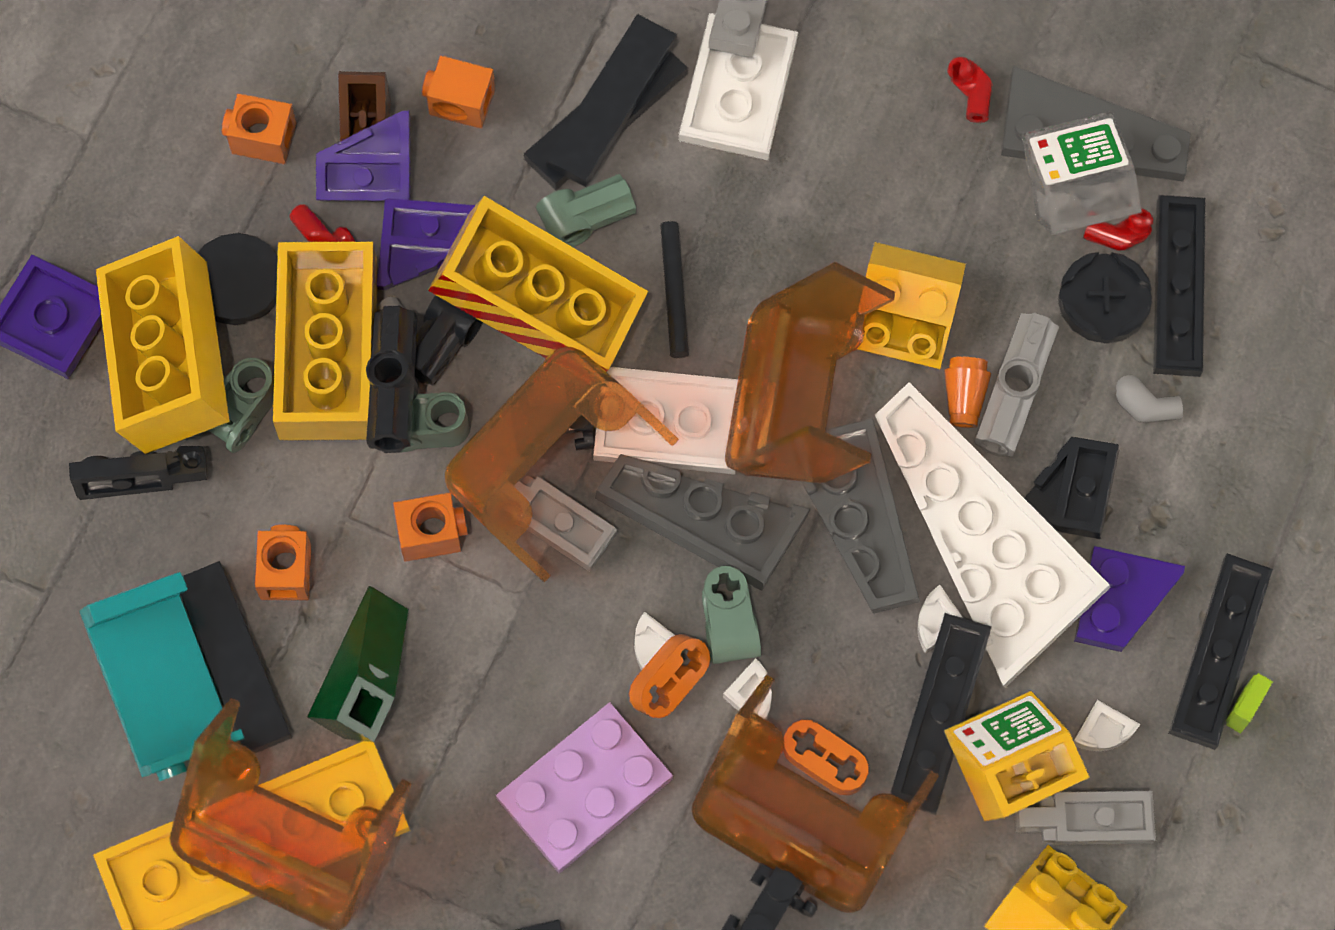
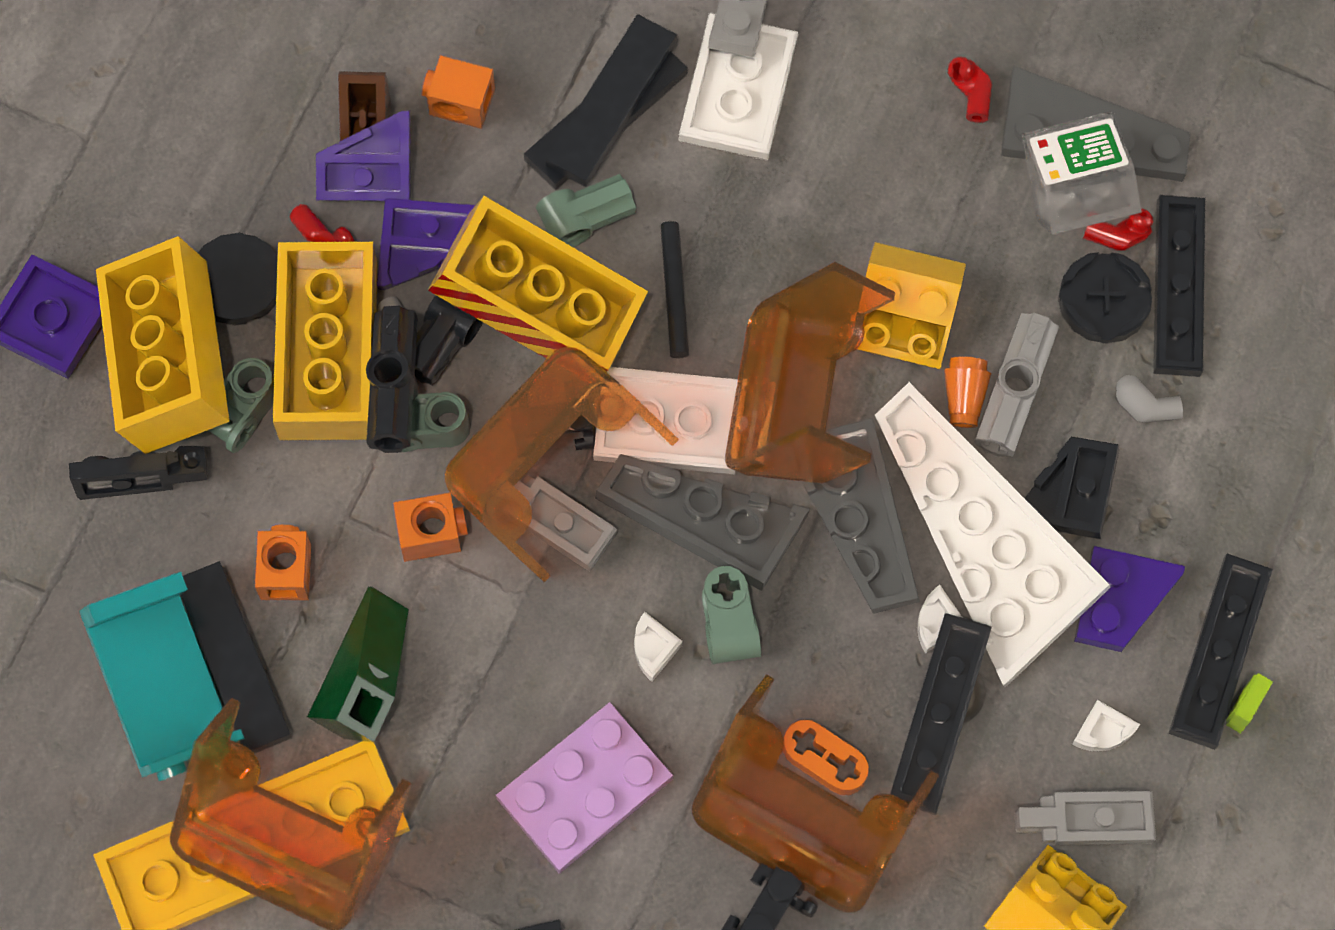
(272, 142): orange brick -> none
(669, 675): orange beam -> none
(745, 685): white tile -> none
(1015, 756): yellow slope -> none

